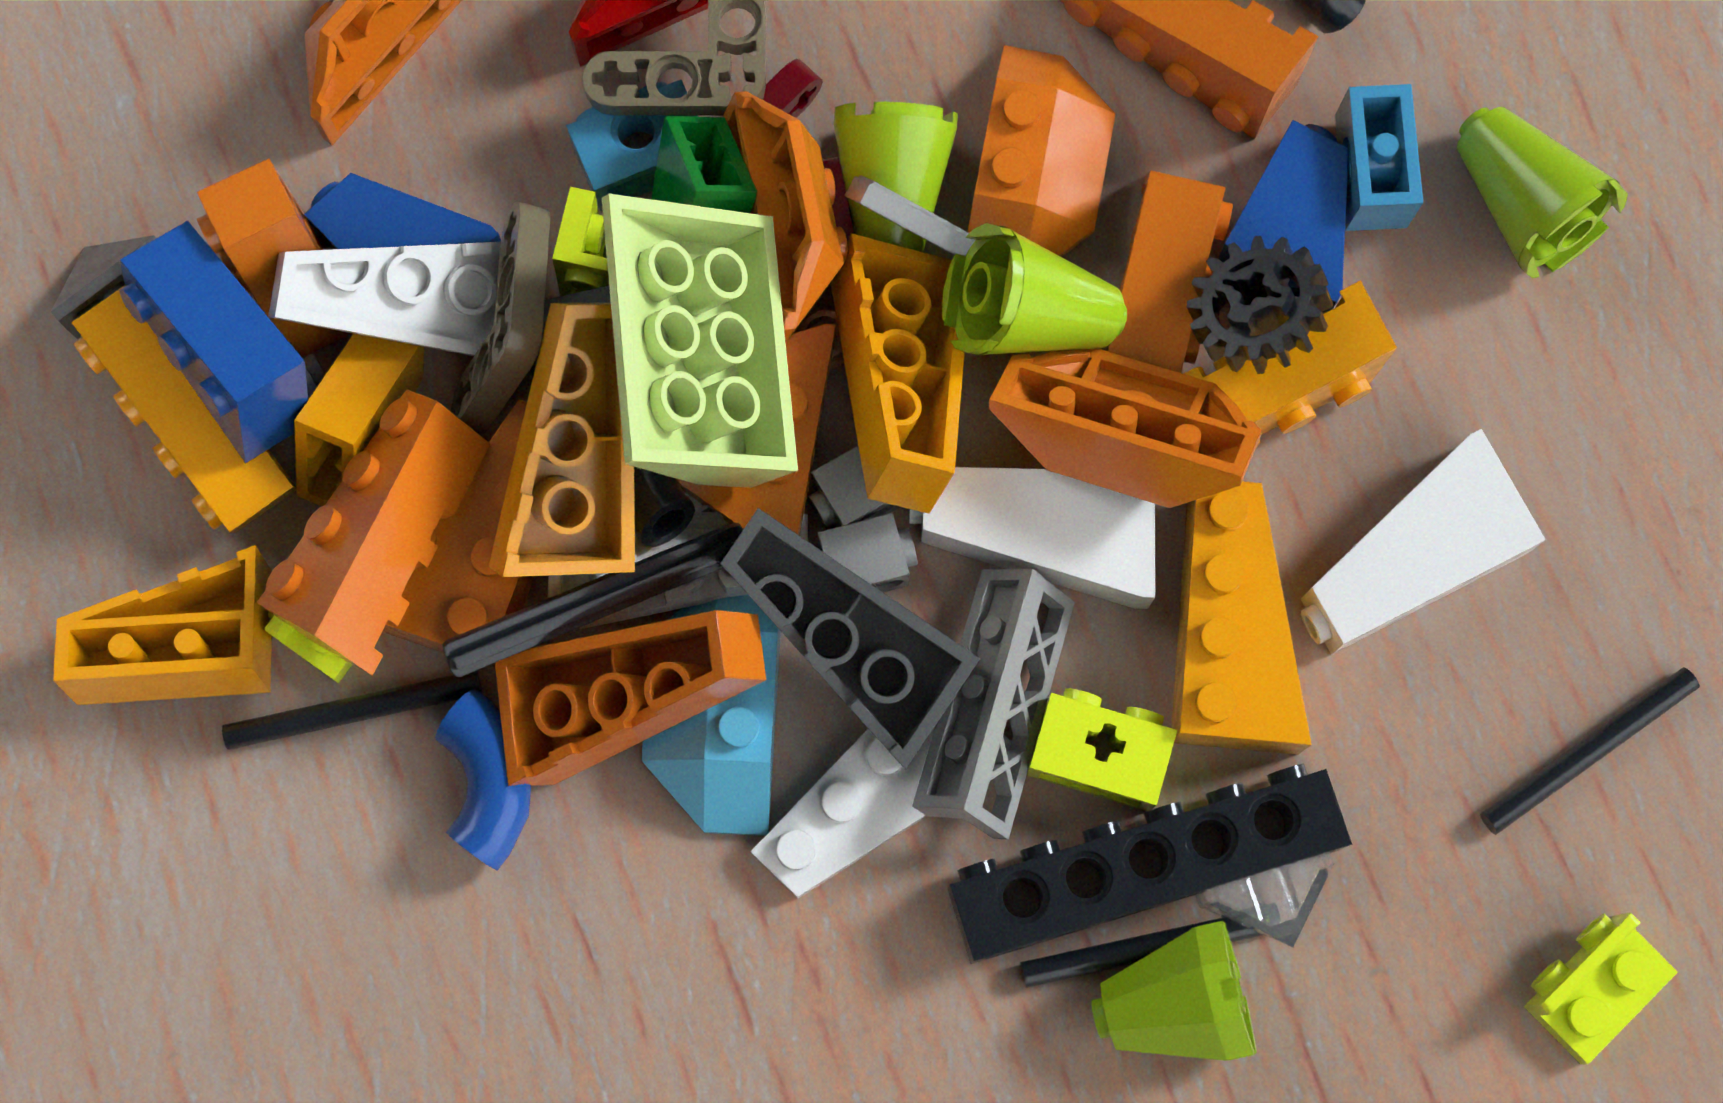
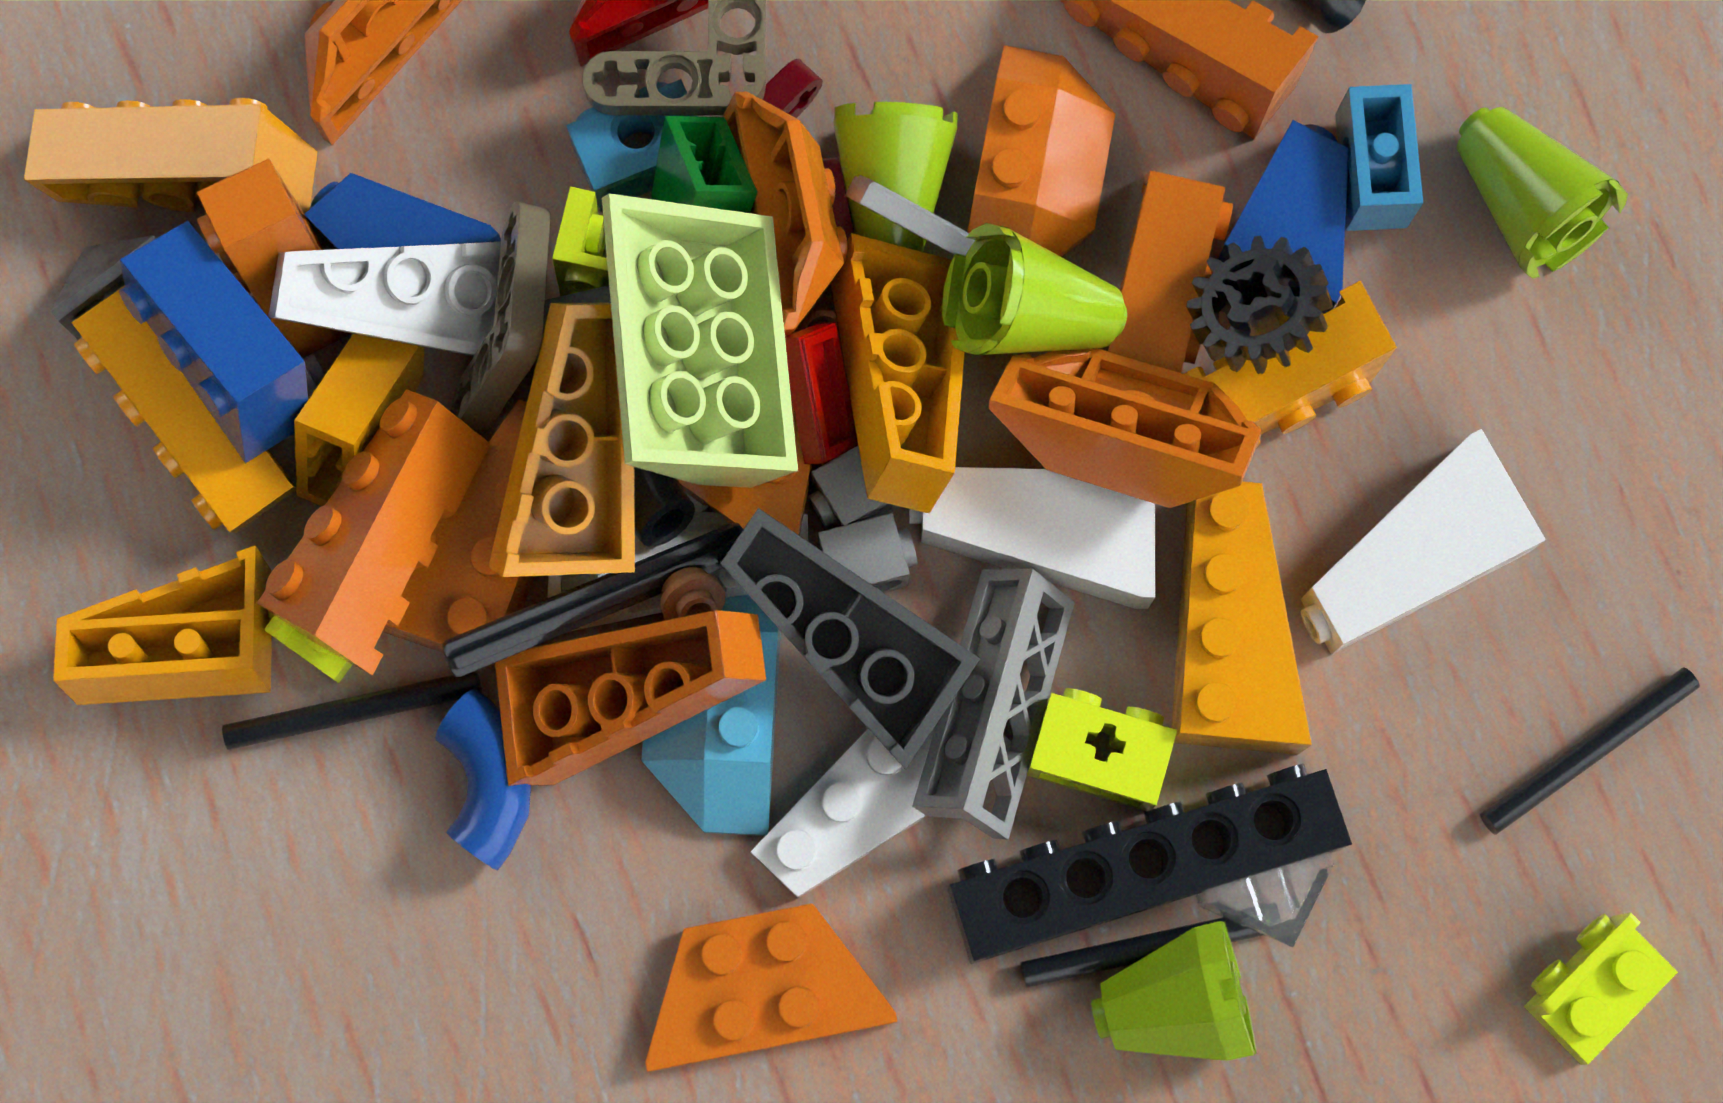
(160, 151): none -> light orange wedge
(691, 593): none -> nougat plate
(761, 987): none -> orange wing
(820, 393): none -> red tile

